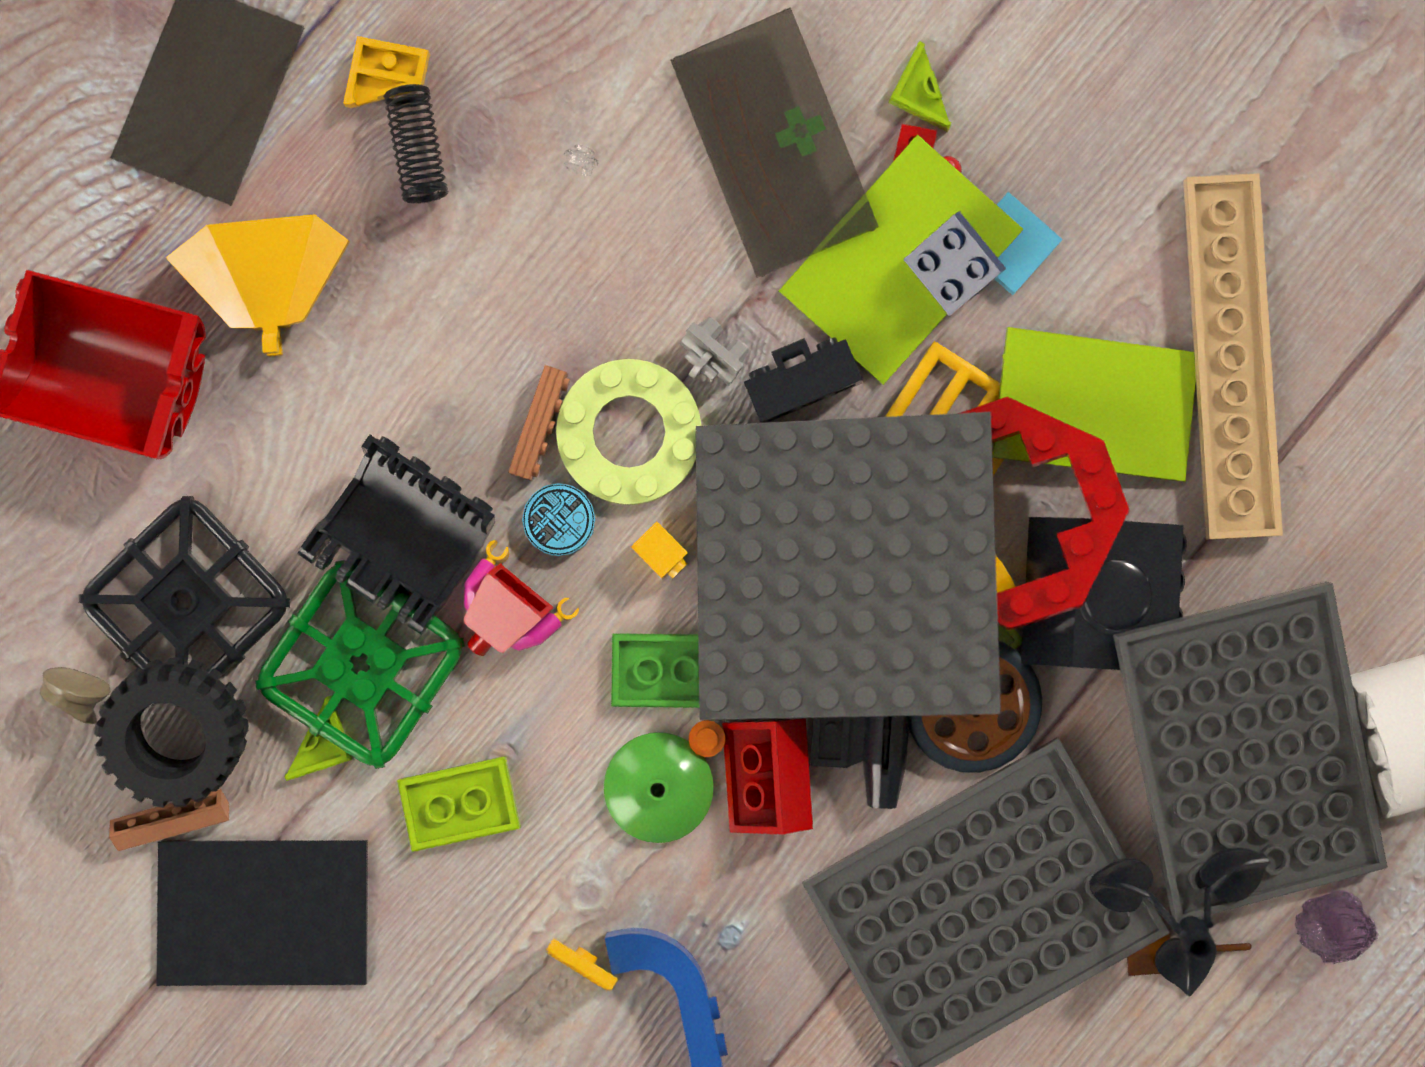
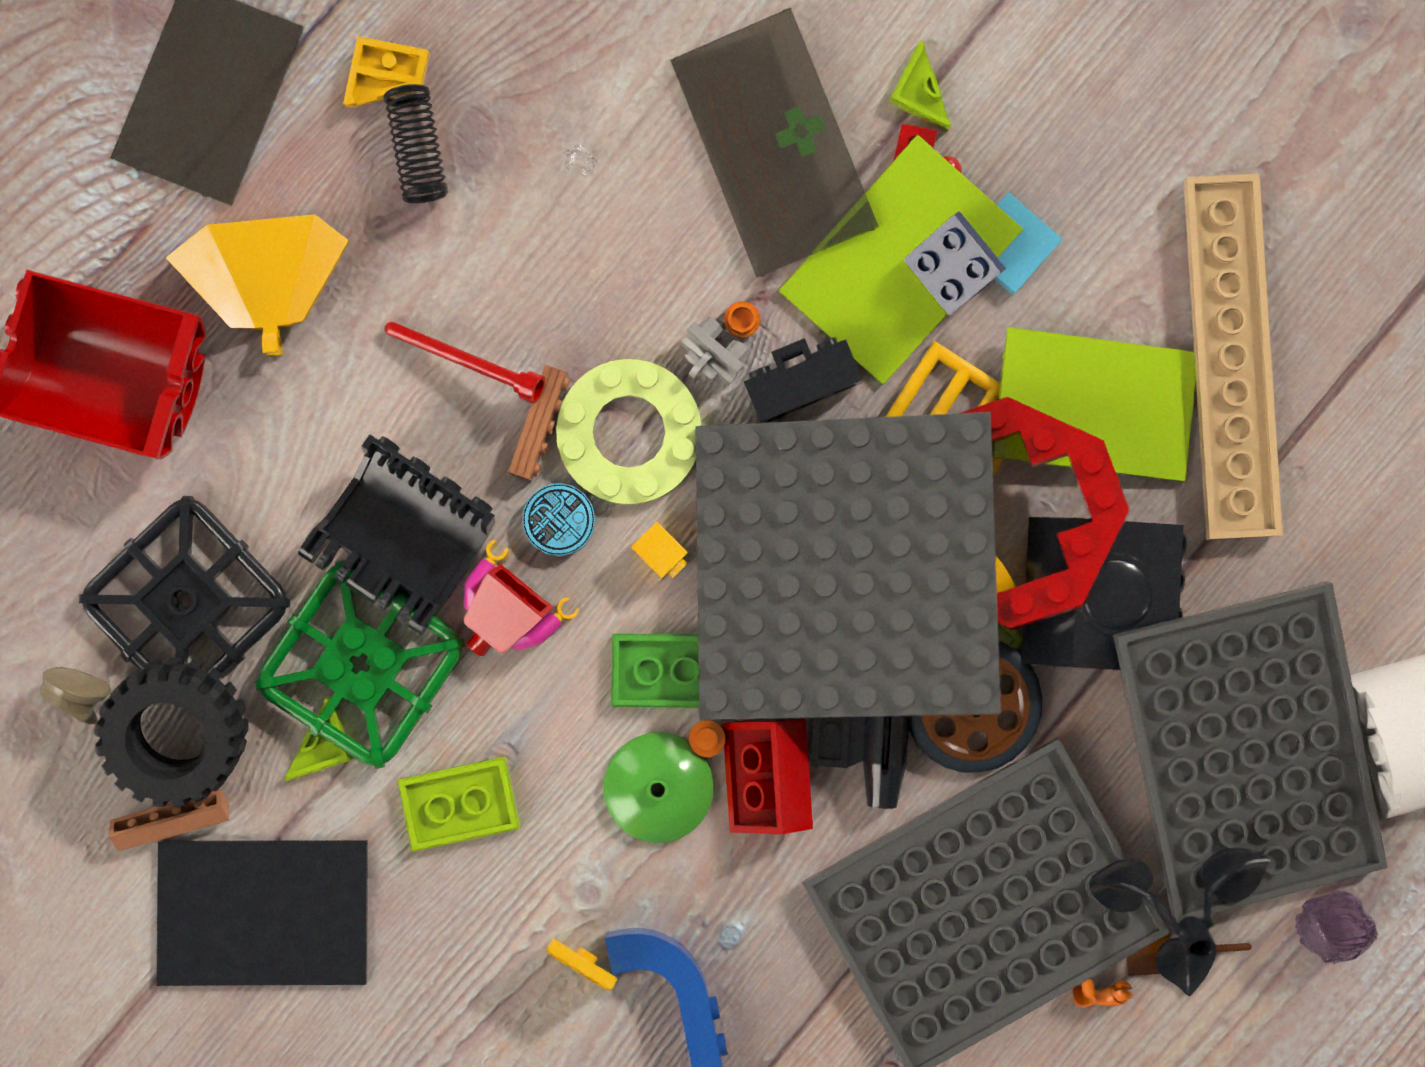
(527, 385): none -> red piece
(742, 319): none -> orange plate
(1111, 996): none -> orange arm

